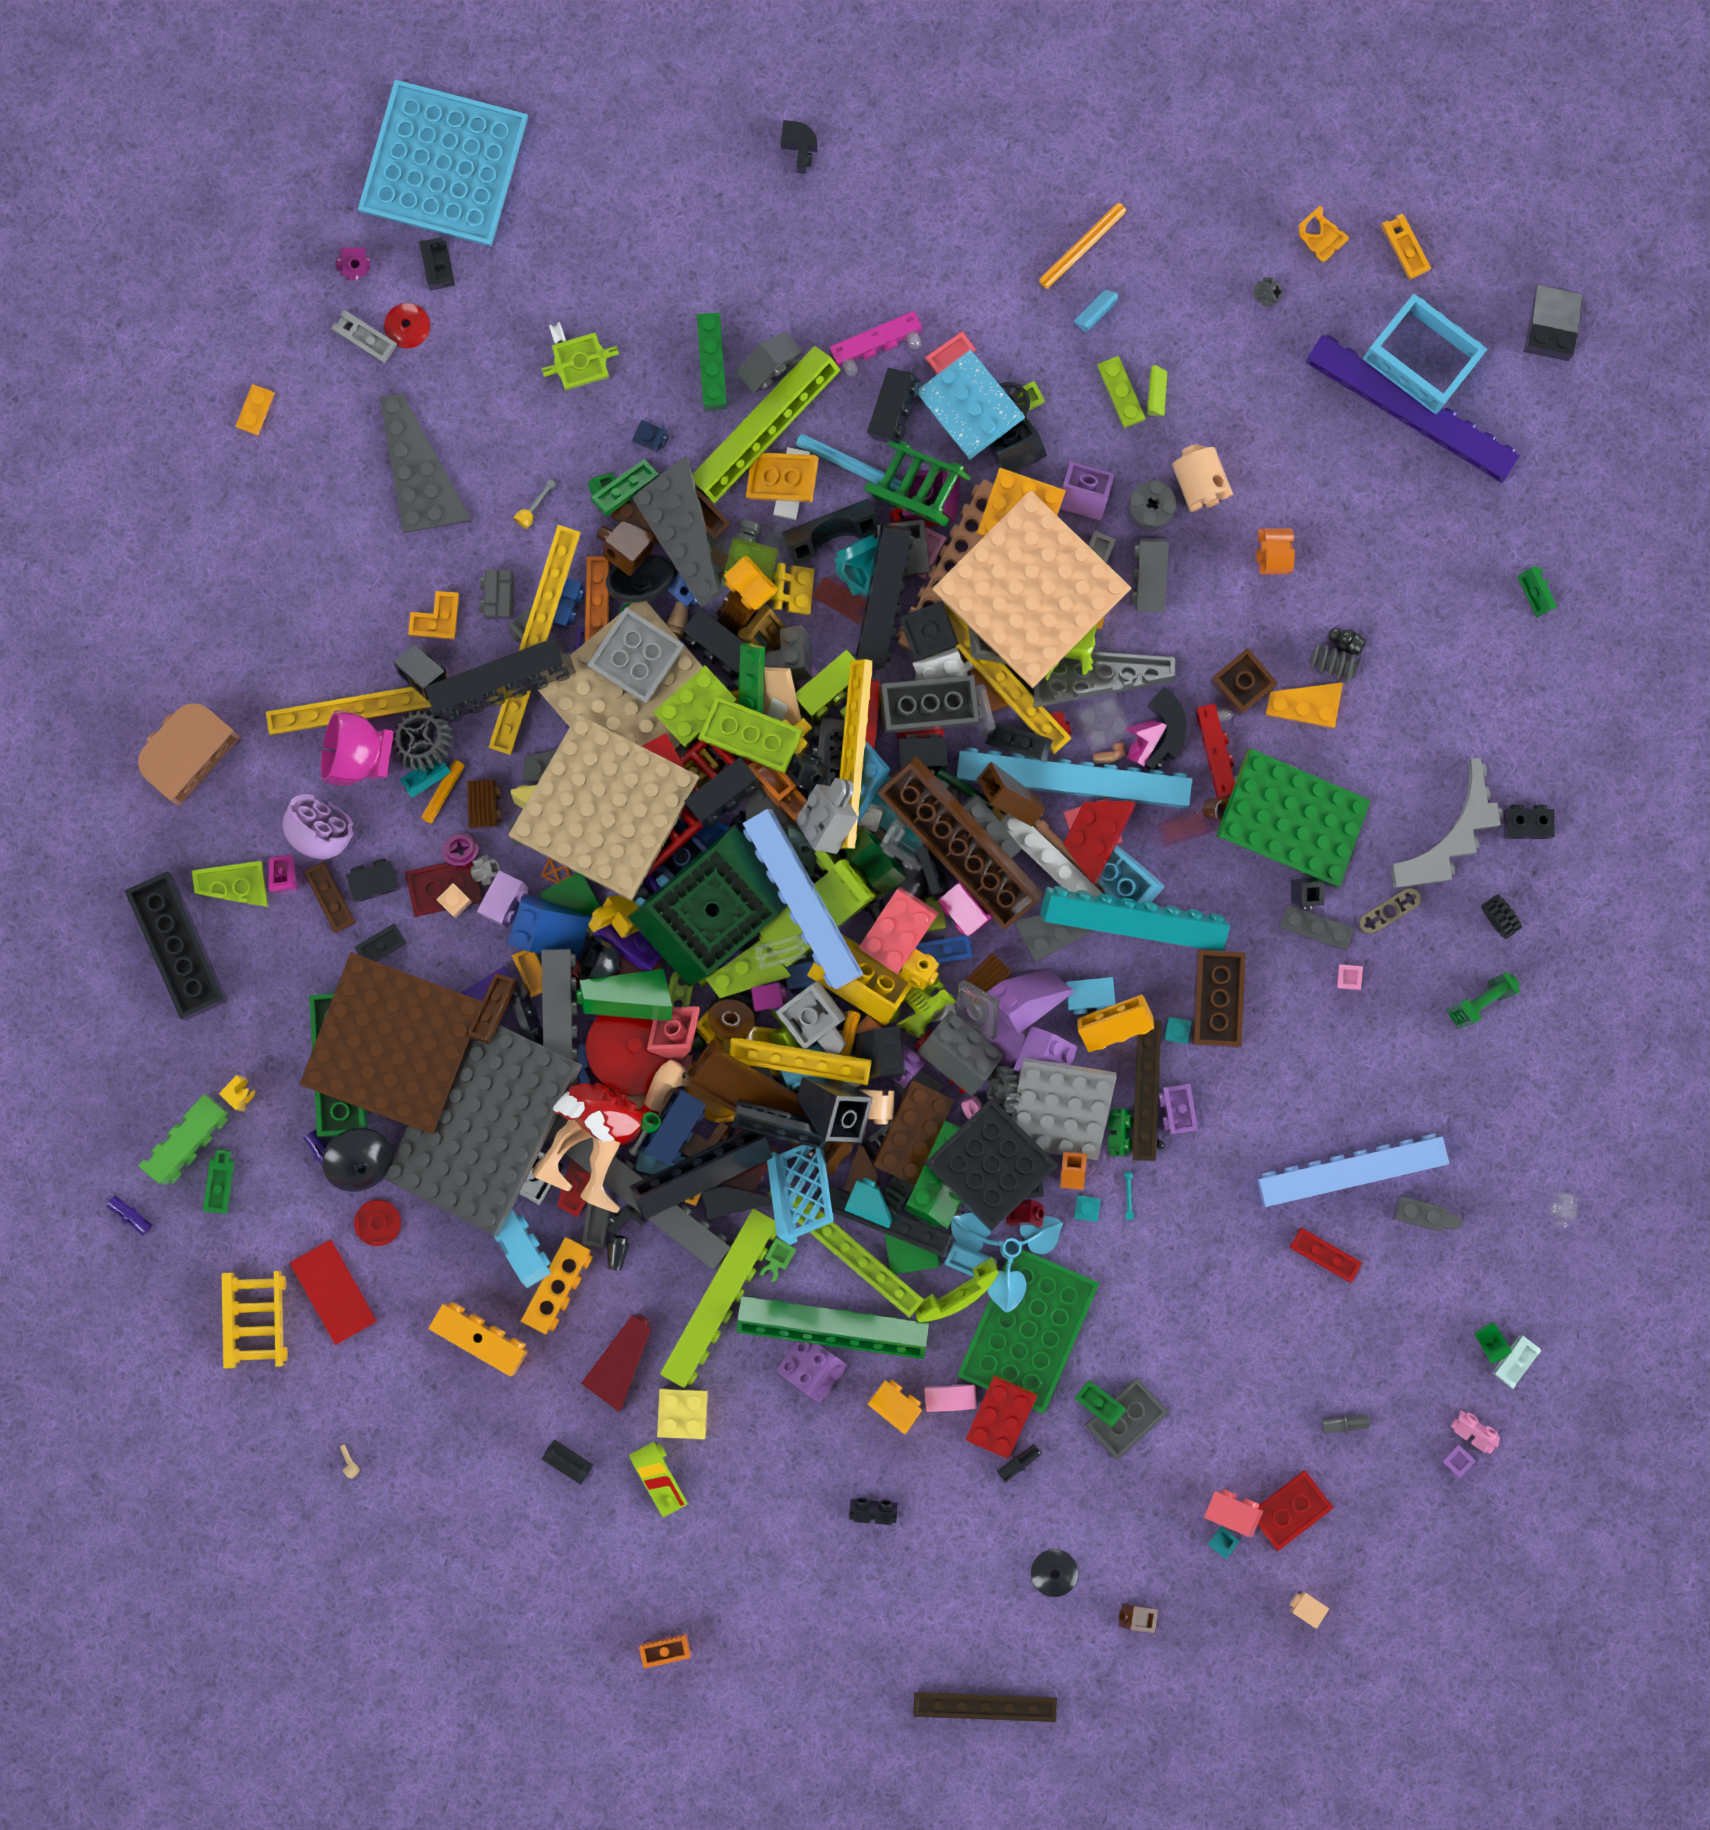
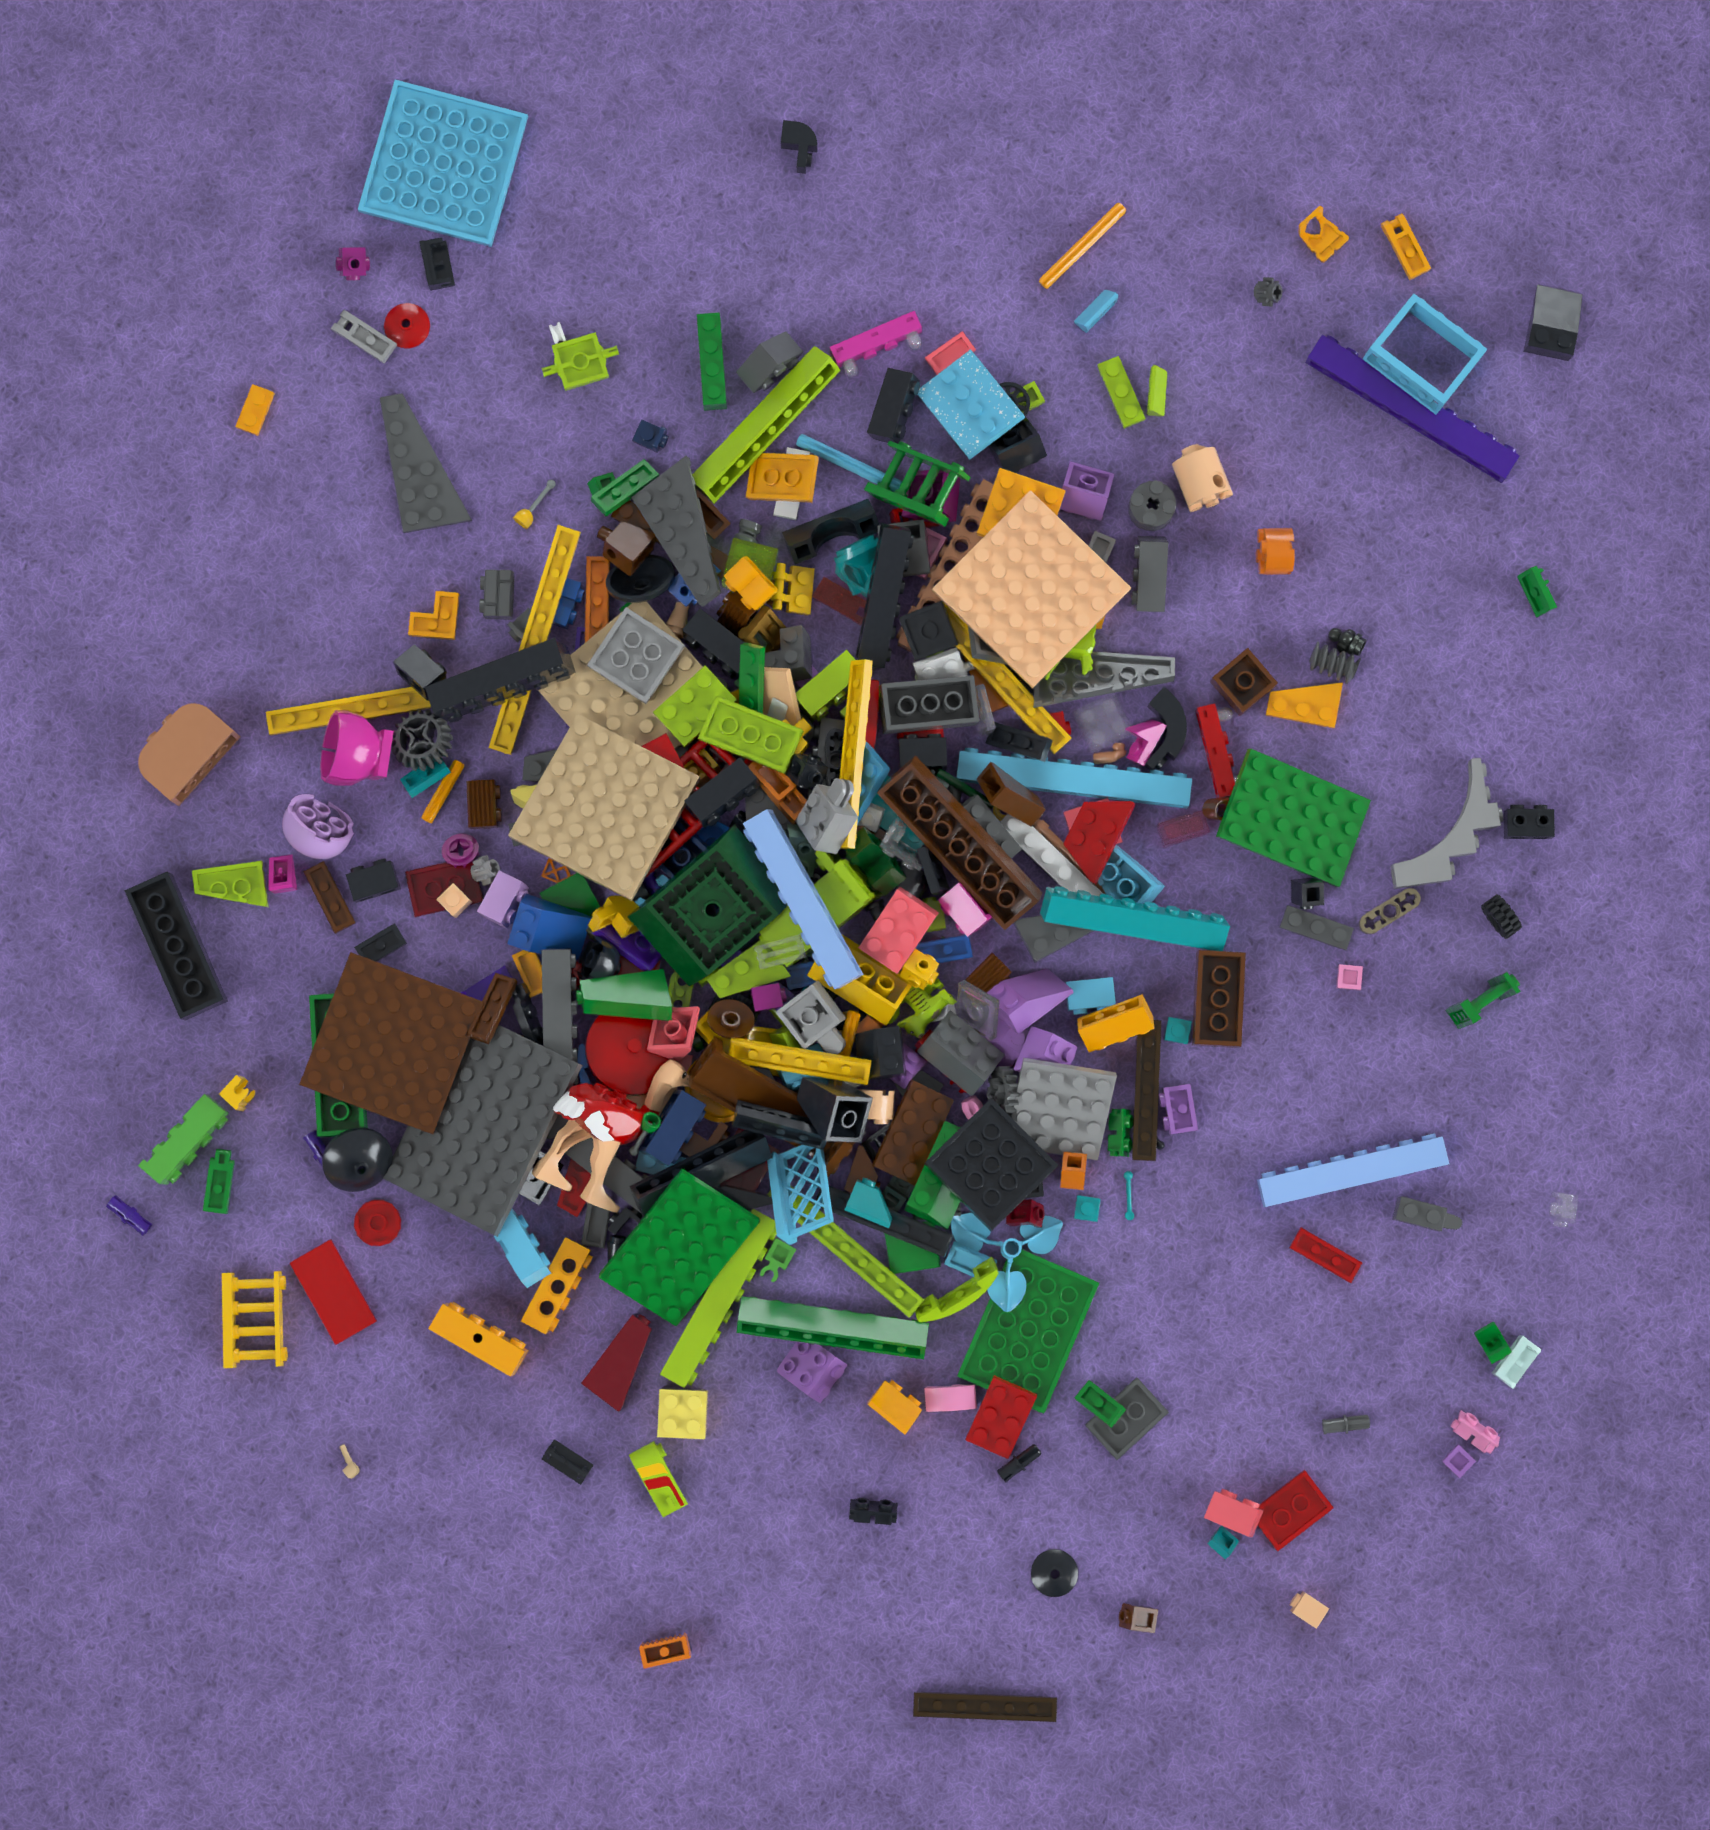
(679, 1247): none -> green plate

